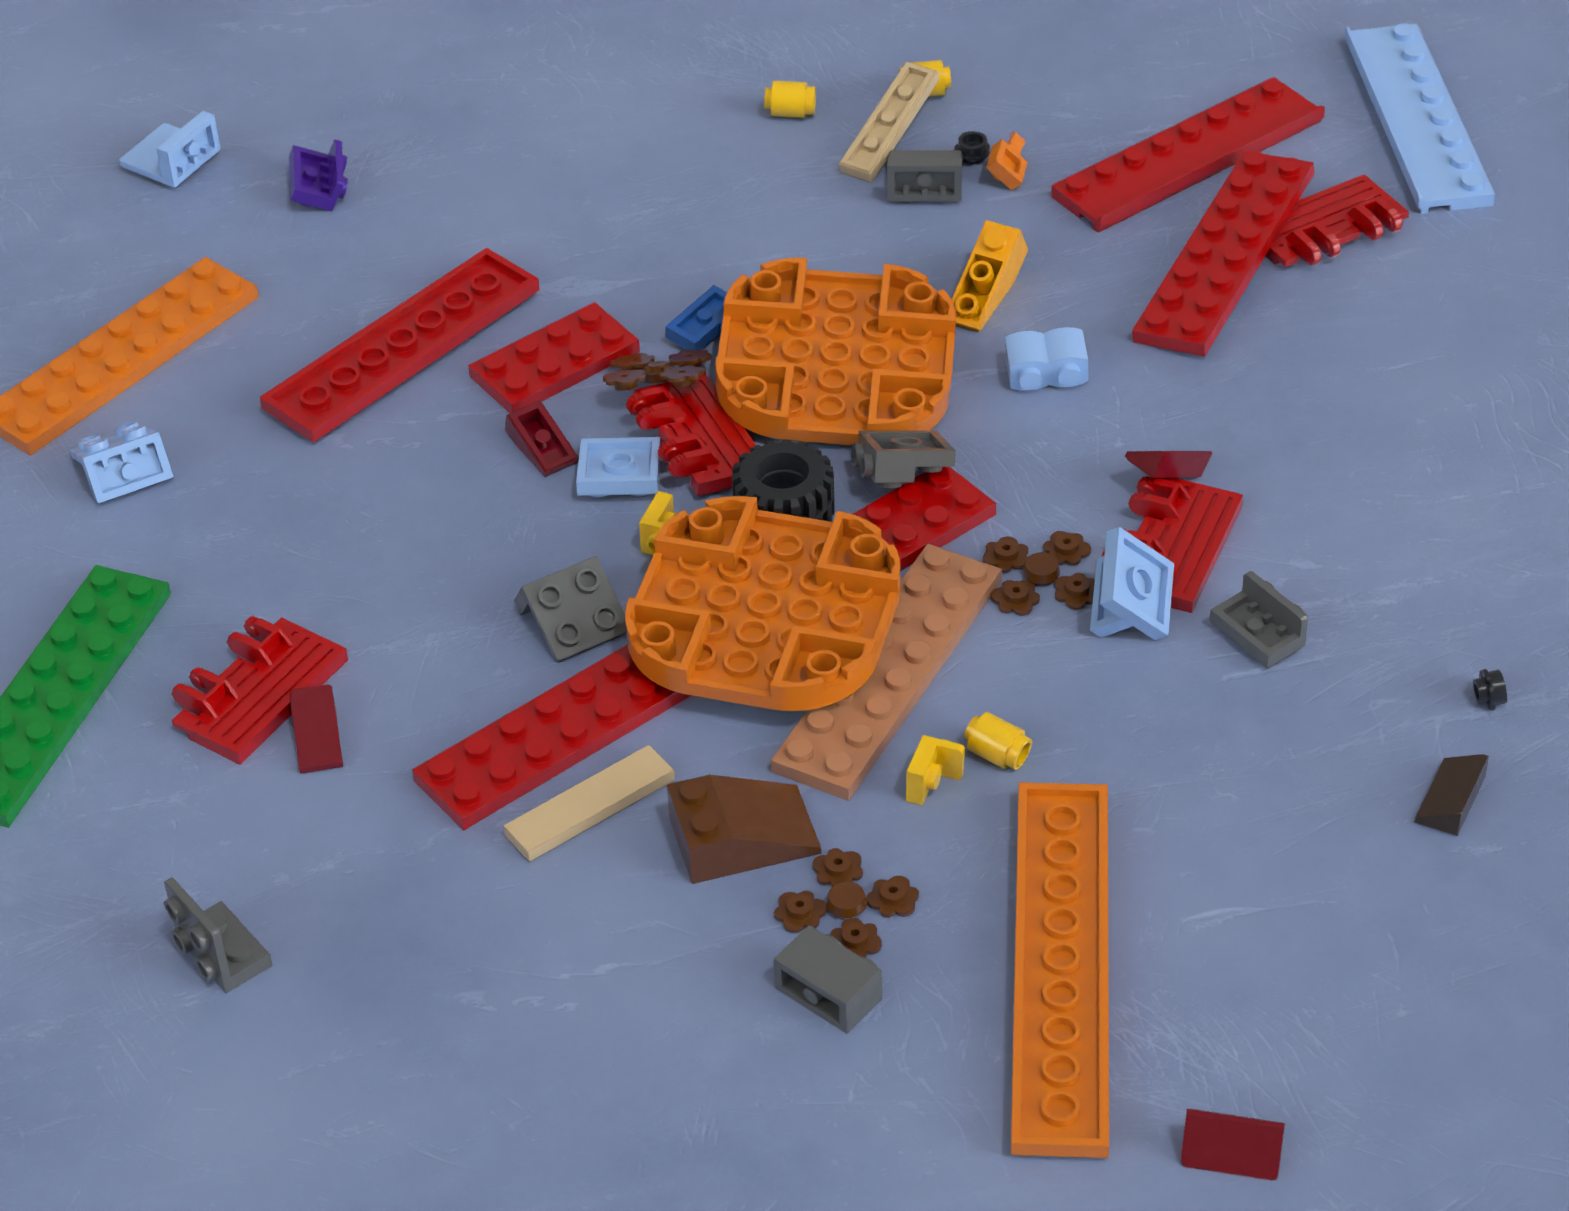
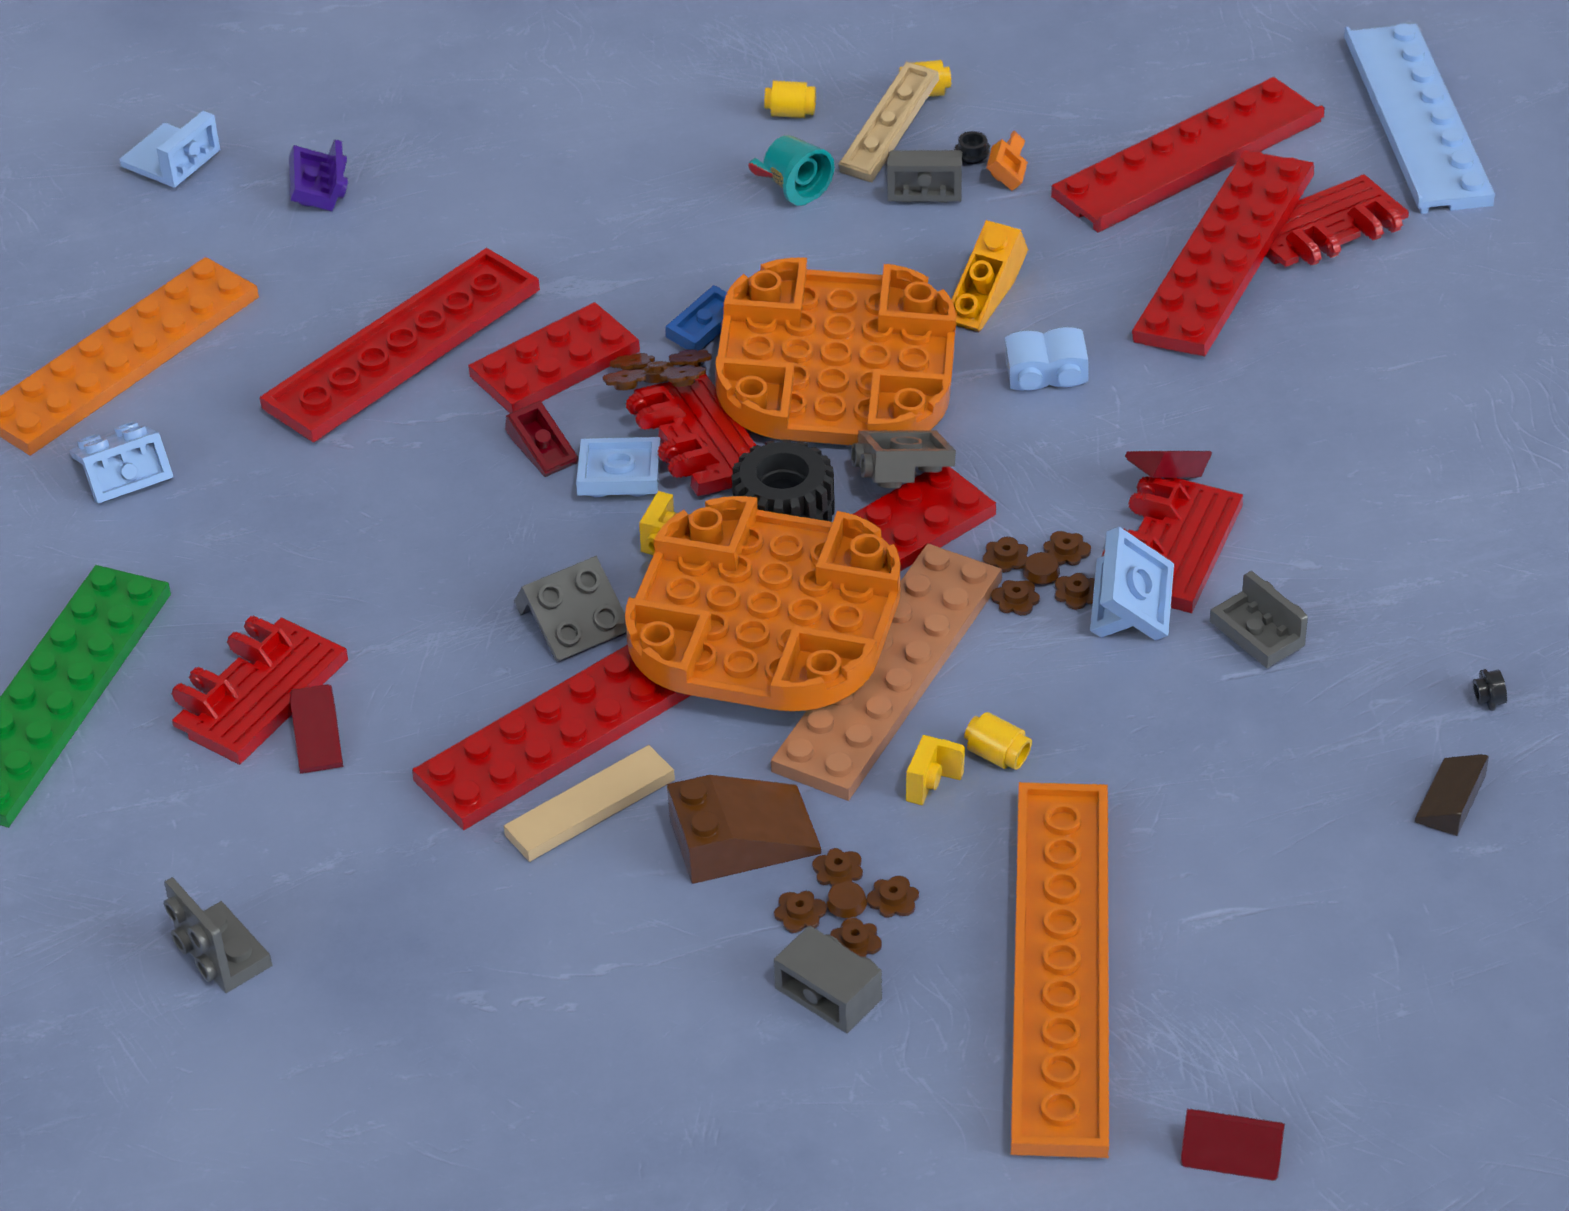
(797, 167): none -> teal hat

